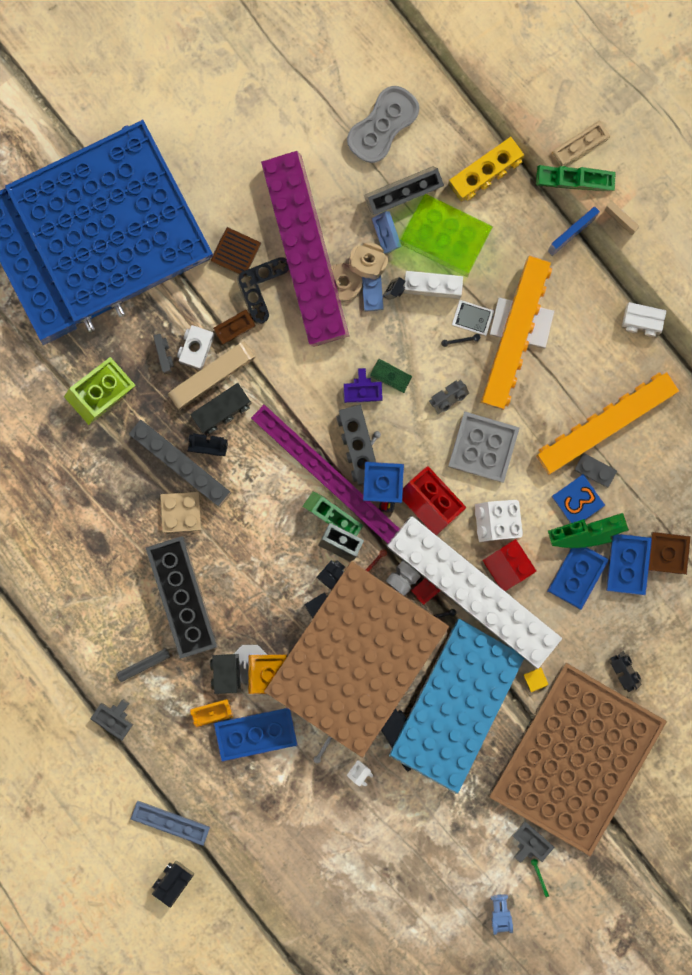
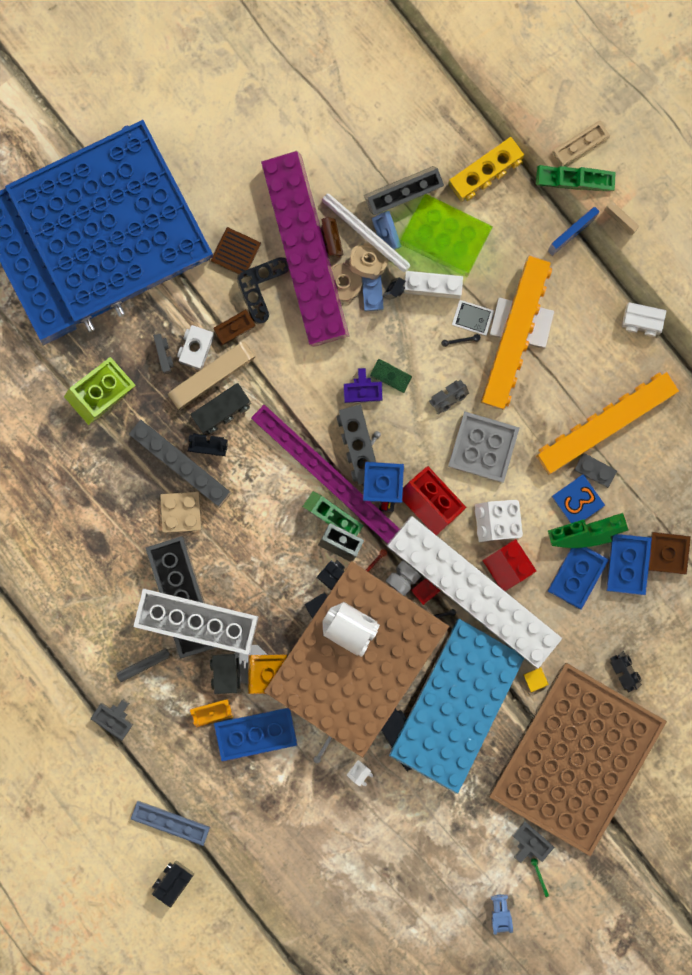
(196, 621): none -> white brick
(330, 230): none -> reddish brown plate
(349, 628): none -> white cylinder
(366, 233): none -> white axle
(374, 135): light grey plate -> none

